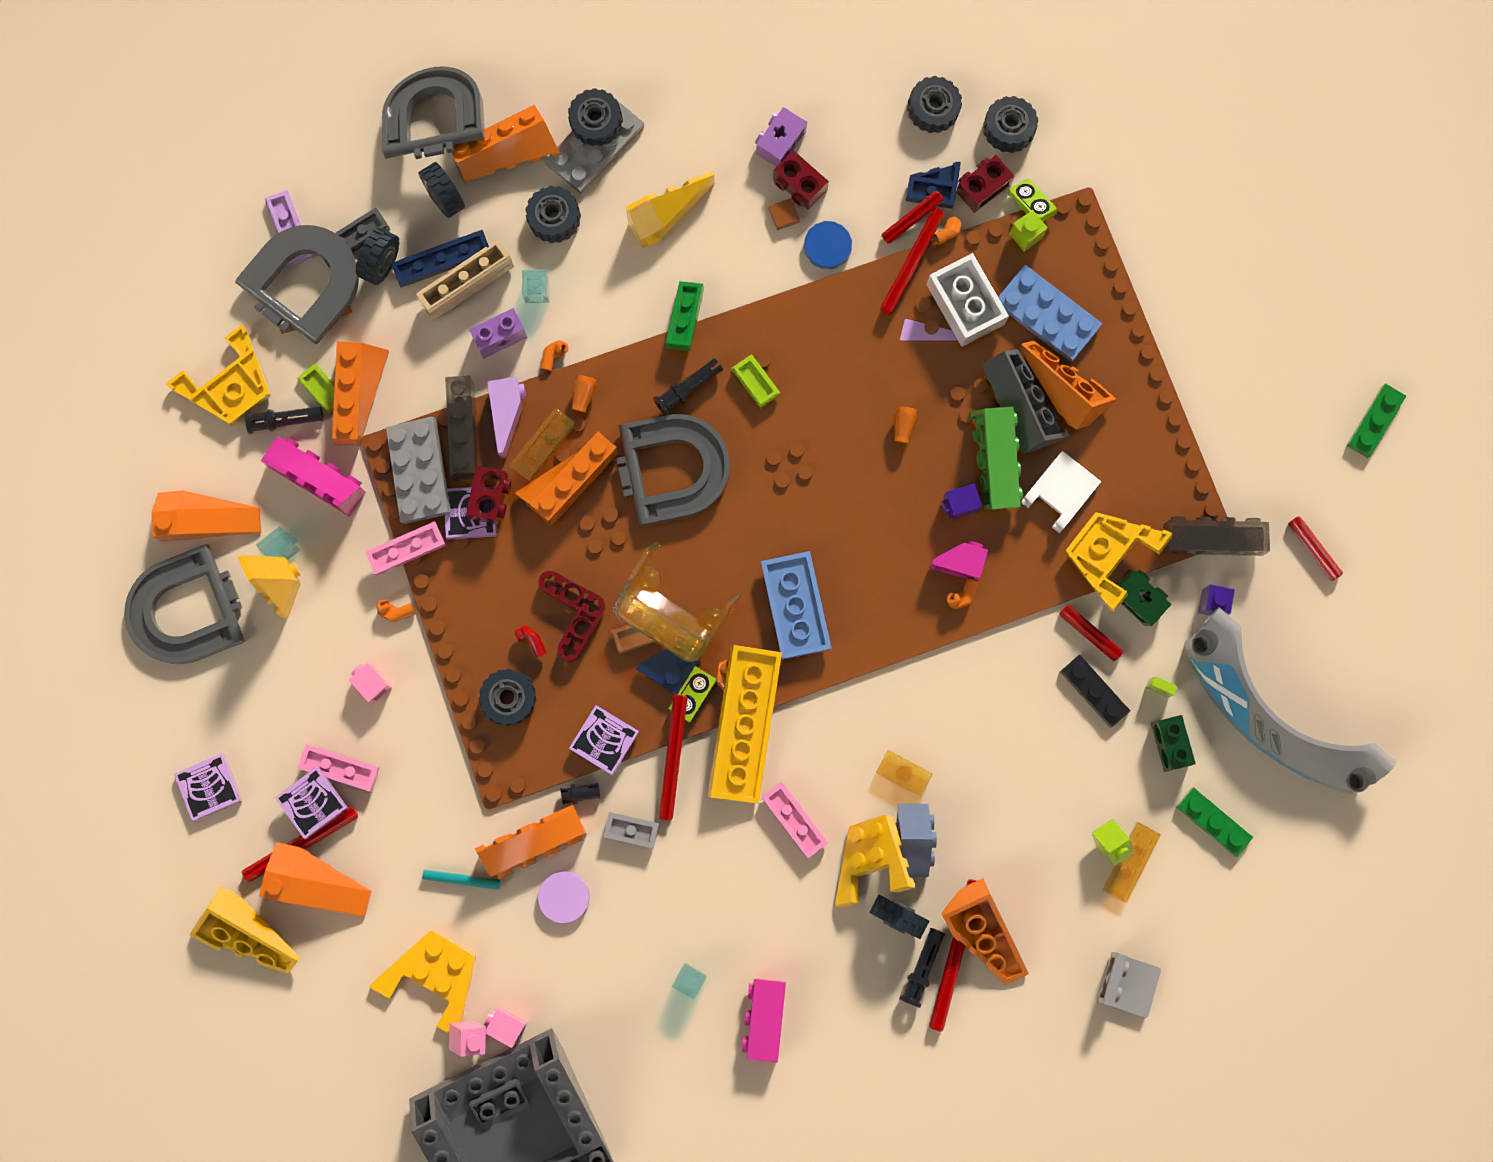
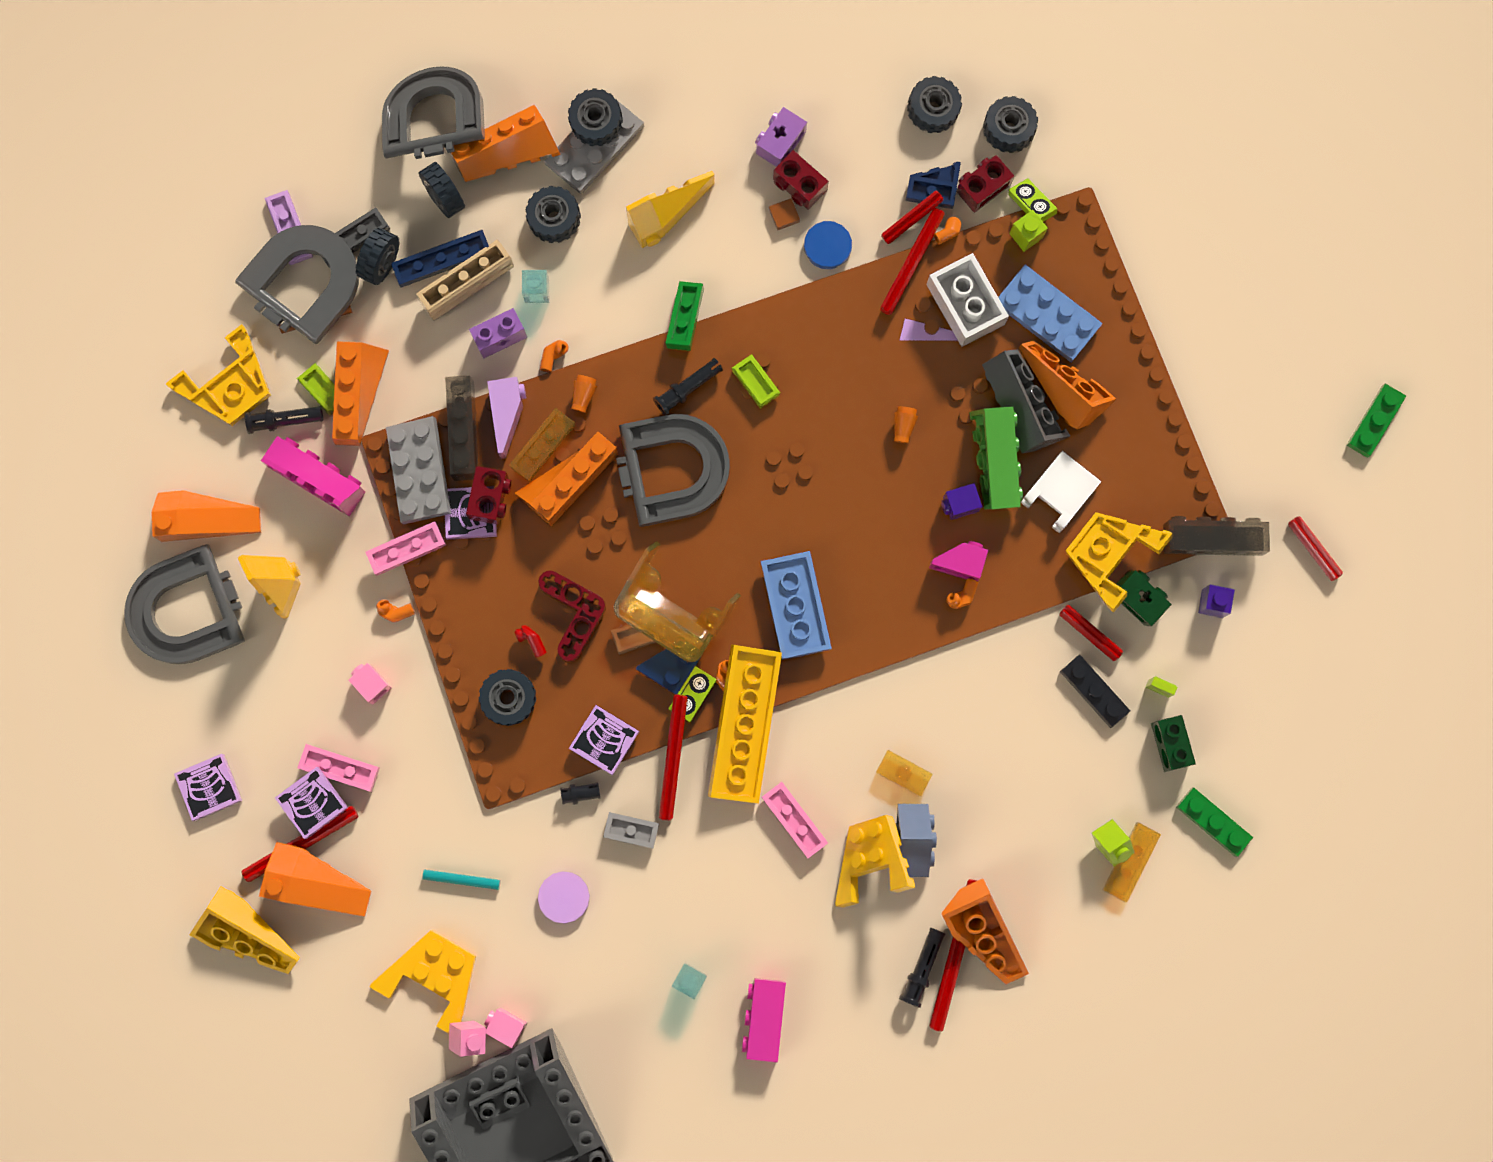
(279, 544): clear light blue brick -> none
(532, 842): orange wedge -> none
(899, 916): black wheel -> none
(1129, 985): light grey bracket -> none
(1228, 683): light grey panel -> none

